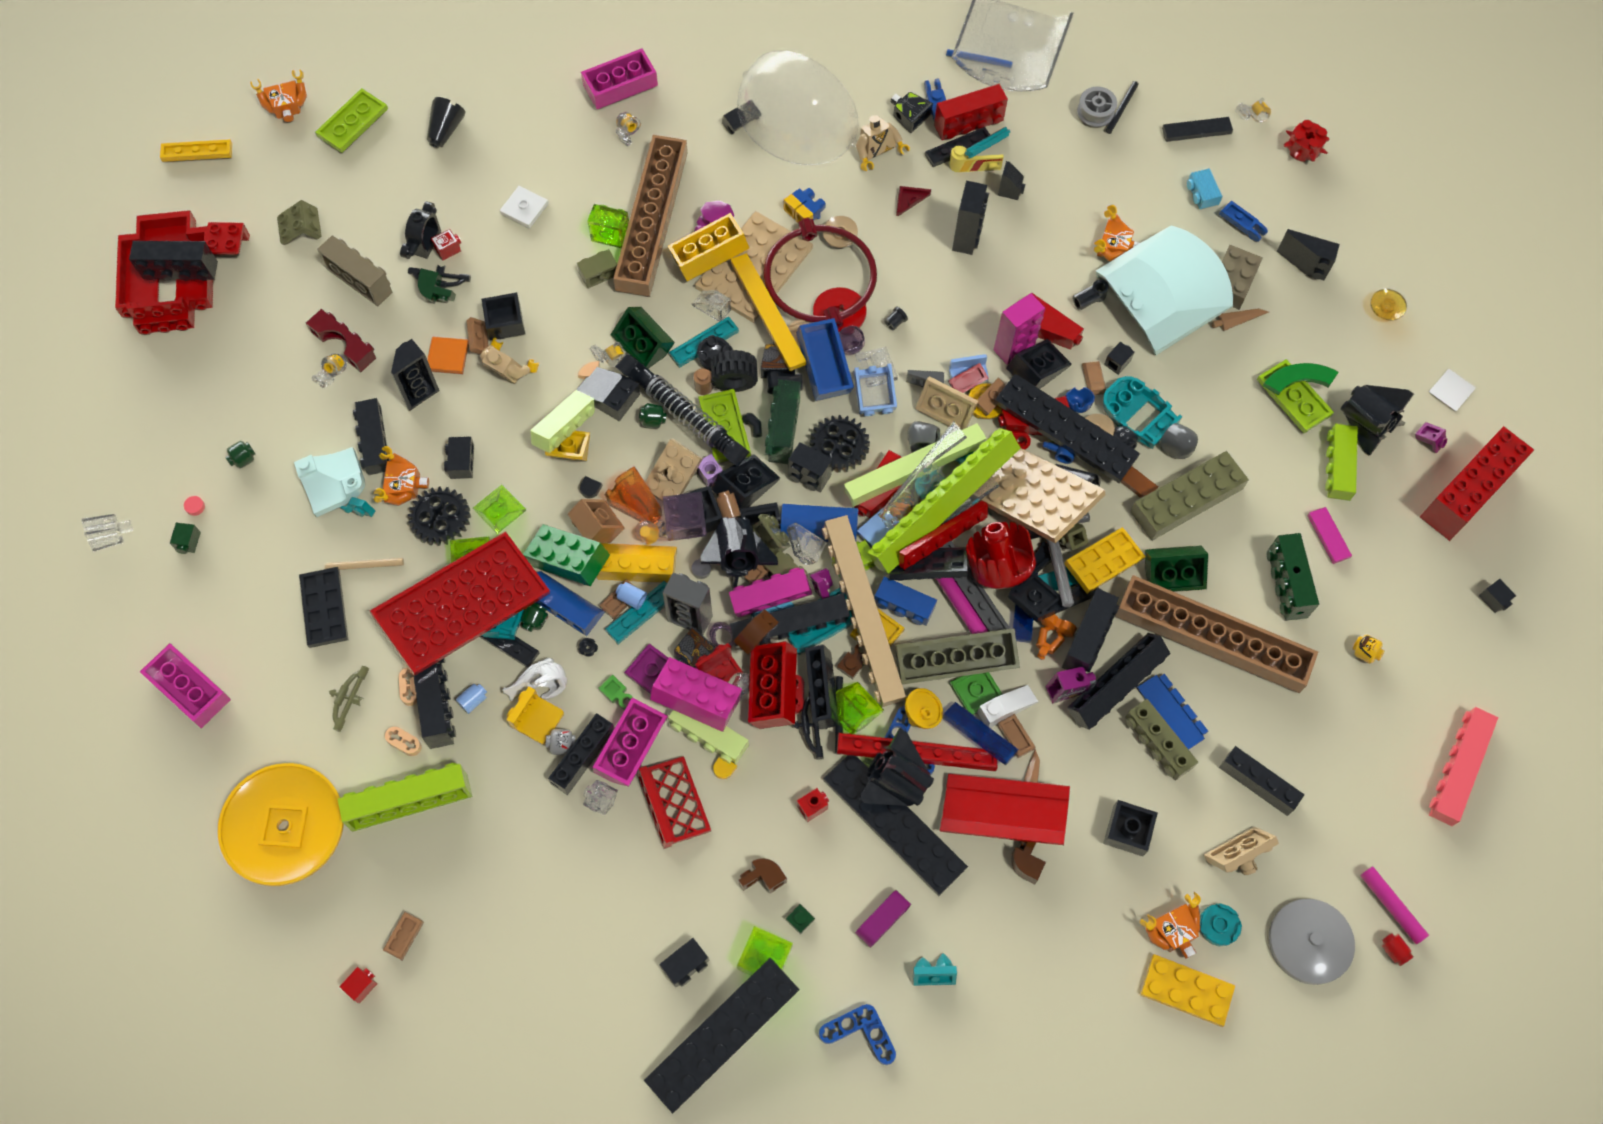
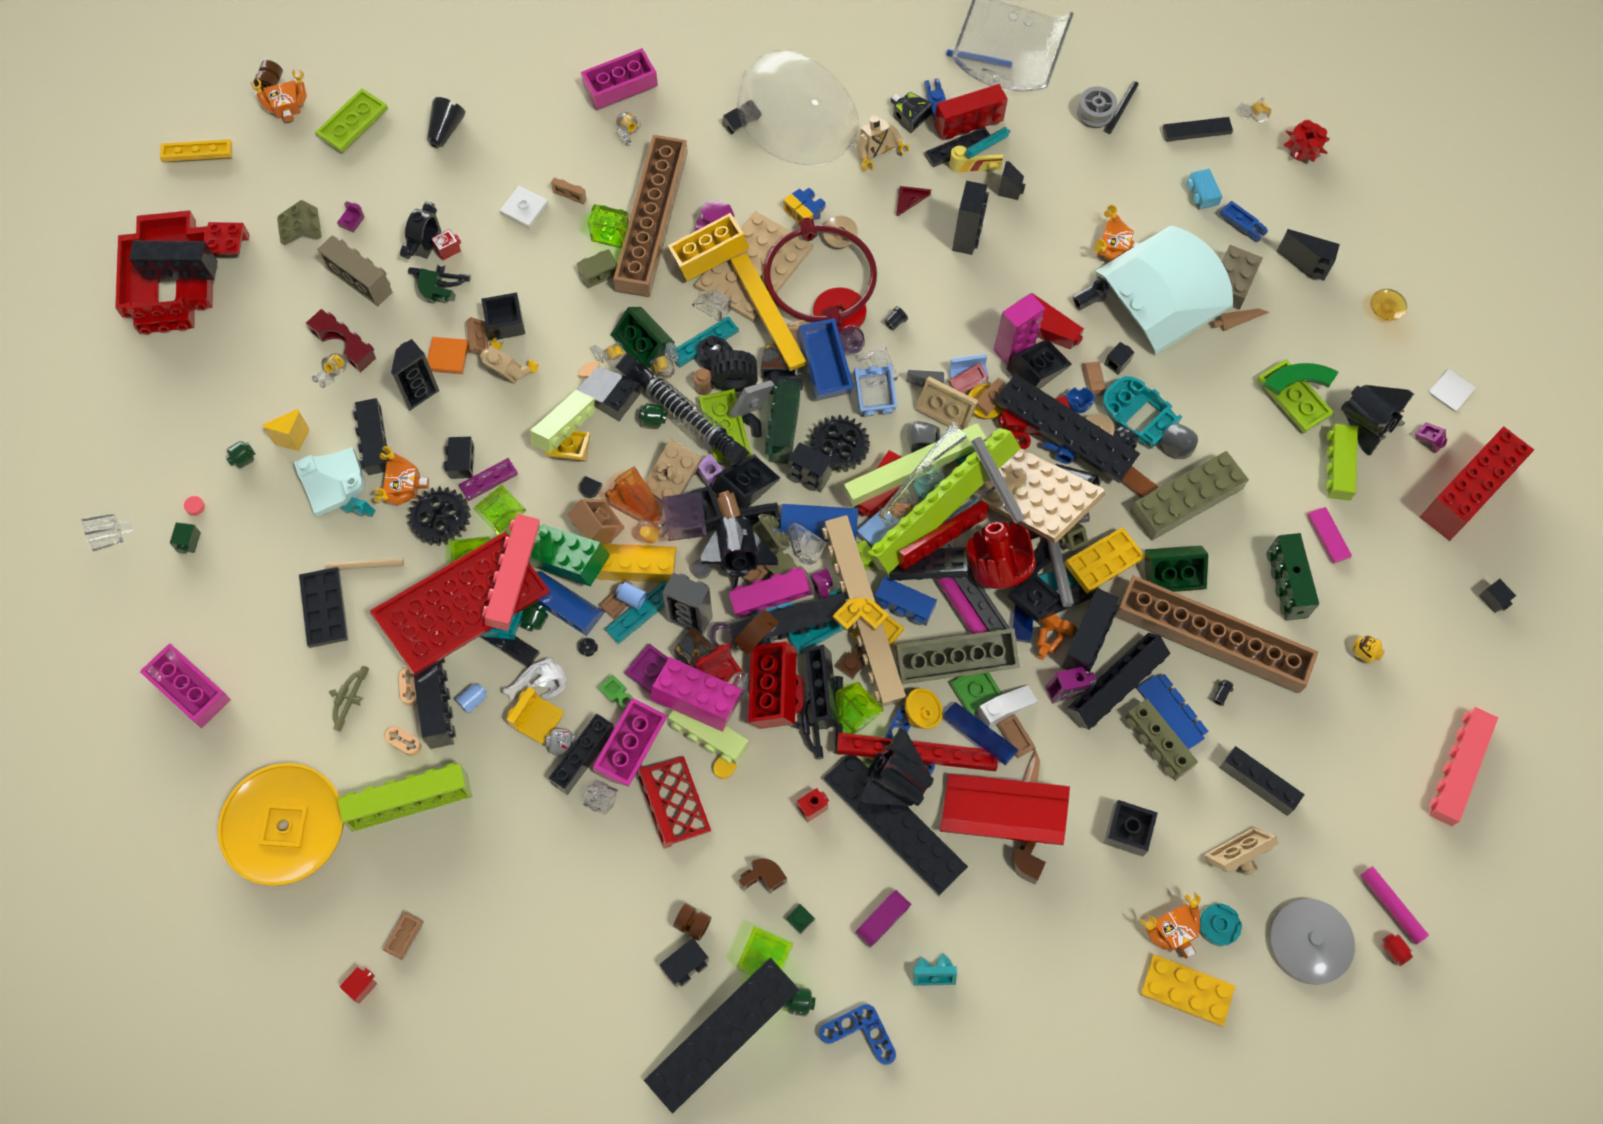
(268, 73): none -> reddish brown wheel
(288, 430): none -> yellow slope
(351, 217): none -> magenta bracket
(488, 479): none -> magenta tile
(511, 573): none -> coral brick
(568, 190): none -> medium nougat plate
(664, 365): none -> clear piece
(692, 922): none -> reddish brown wheel
(752, 398): none -> light grey plate
(801, 1002): none -> dark green head
(860, 608): none -> yellow plate
(997, 479): none -> light grey axle
(1222, 693): none -> black pin

